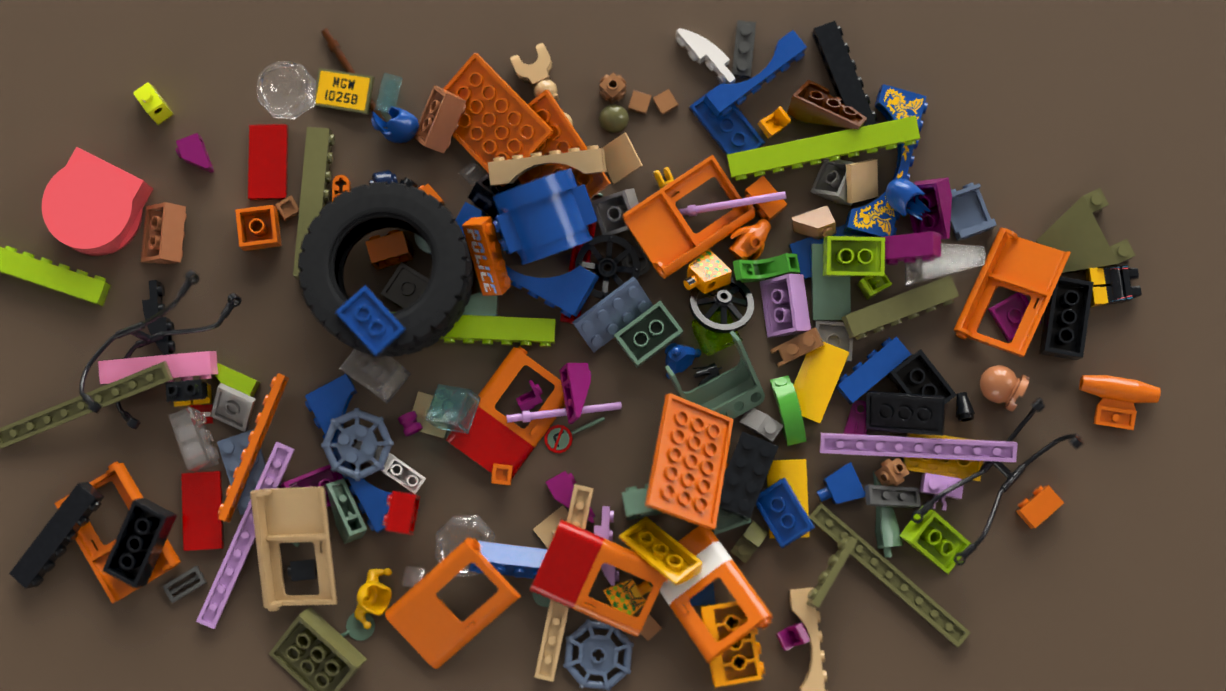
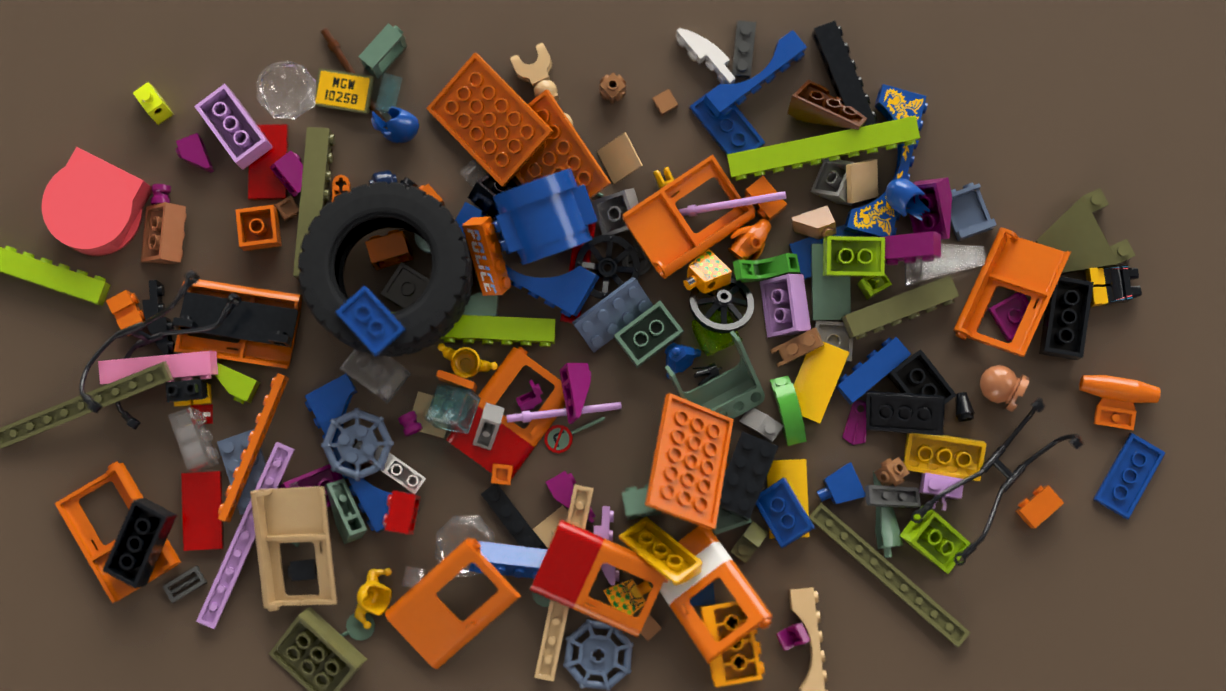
(57, 535): black brick -> none
(126, 309): none -> orange brick
(160, 193): none -> magenta wheel
(232, 407): light grey tile -> none
(233, 126): none -> lavender brick
(245, 322): none -> black bracket
(246, 351): none -> orange piece
(289, 172): none -> magenta slope
(383, 50): none -> sand green window
(440, 119): nougat slope -> none
(456, 380): none -> orange tile
(466, 361): none -> yellow piece
(488, 426): none -> light grey slope
(508, 171): tan arch -> none
(511, 517): none -> black plate
(613, 118): olive hair -> none
(639, 102): medium nougat tile -> none
(774, 122): light orange bracket -> none
(827, 577): olive plate -> none
(918, 447): lavender plate -> none
(1129, 476): none -> blue tile

